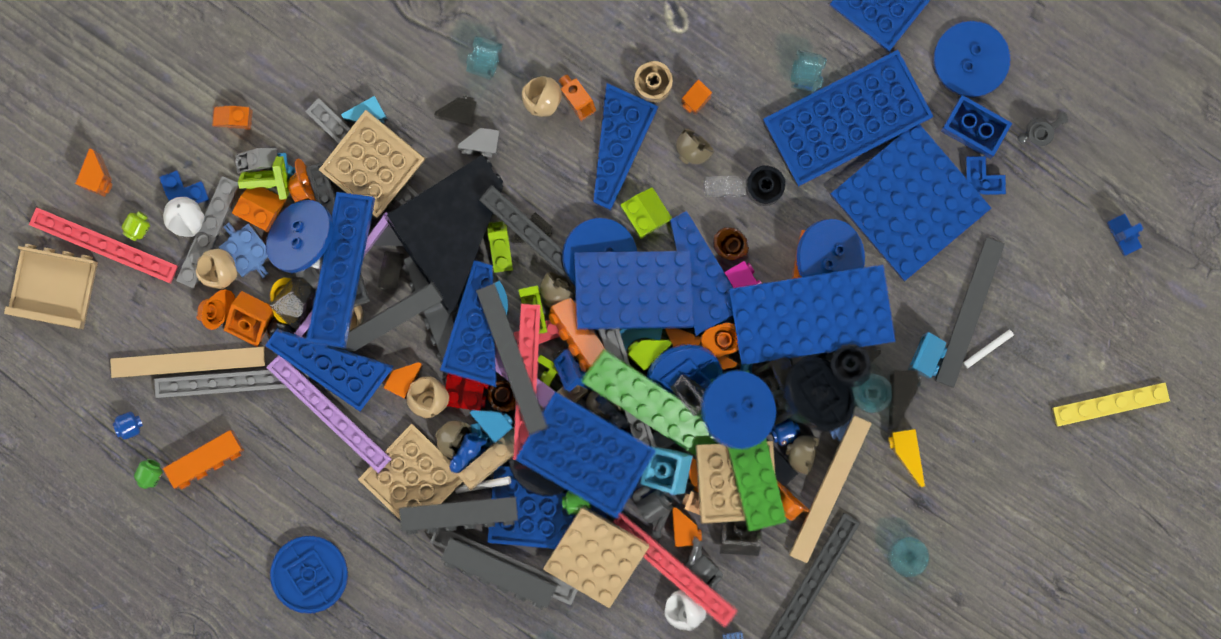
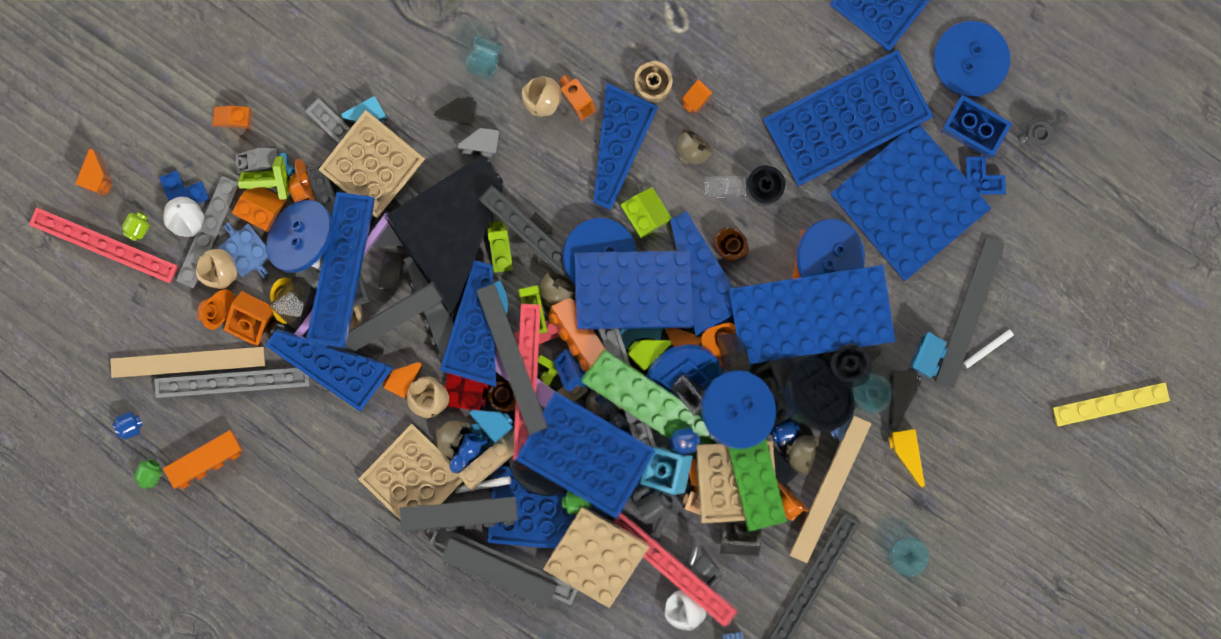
(52, 287): tan panel -> none
(309, 574): blue plate -> none
(329, 413): lavender tile -> none
(684, 441): none -> blue head
(684, 529): orange slope -> none
(733, 353): none -> clear smoke slope
(741, 275): dark pink slope -> none
(807, 71): clear light blue brick -> none
(1125, 234): blue bracket -> none

